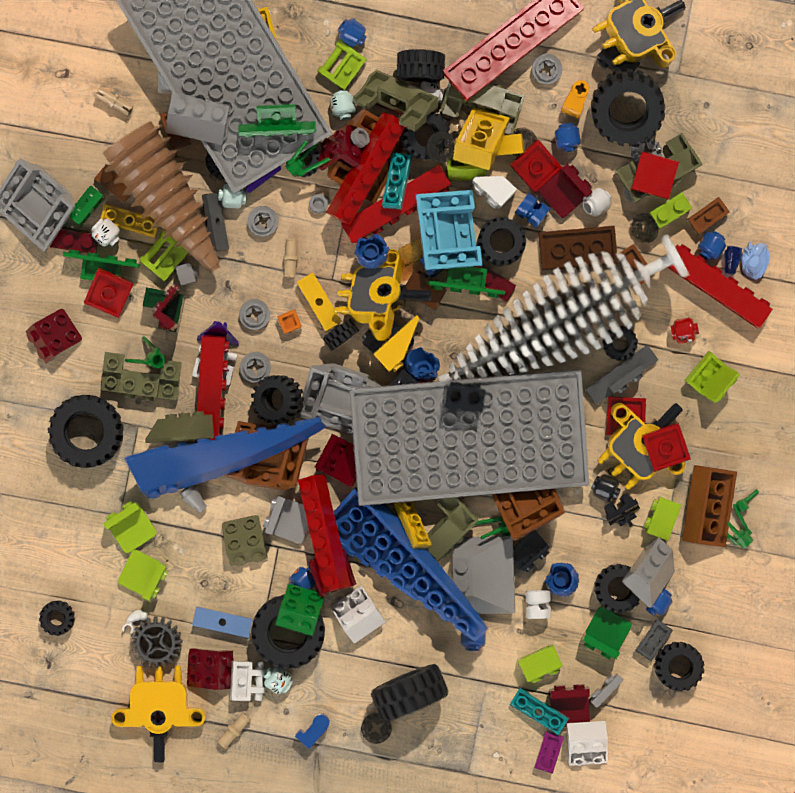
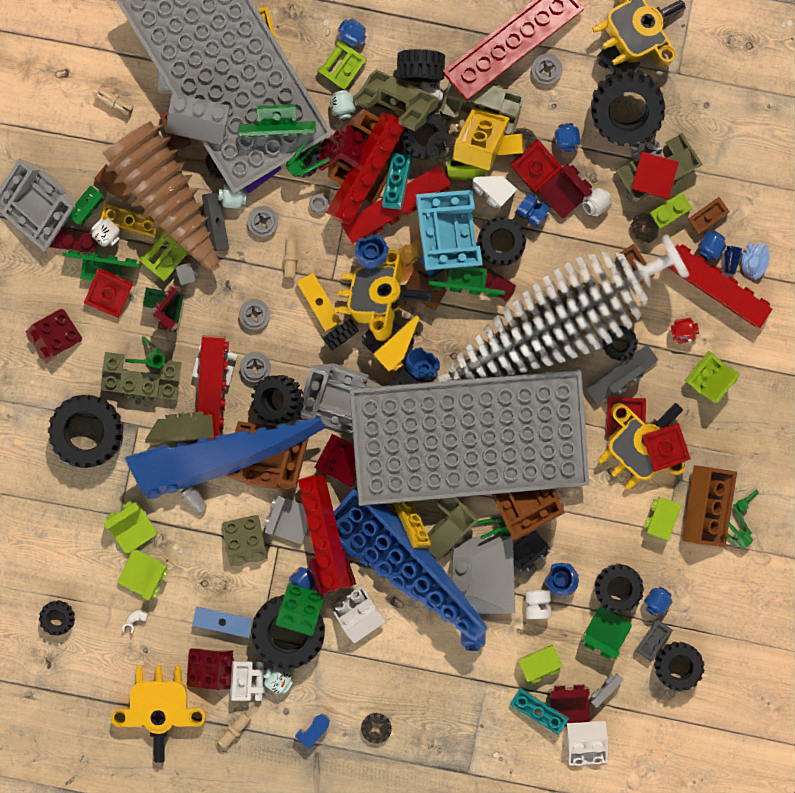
(164, 647): dark grey gear -> none
(219, 329): dark purple piece -> none
(289, 321): orange plate -> none
(360, 137): light grey tile -> none
(409, 692): black tyre -> none
(463, 402): black brick -> none
(549, 752): magenta plate -> none
(566, 245): reddish brown tile -> none
(575, 102): light orange piece -> none
(605, 488): black head -> none
(623, 514): black hips -> none
(651, 572): light grey slope -> none

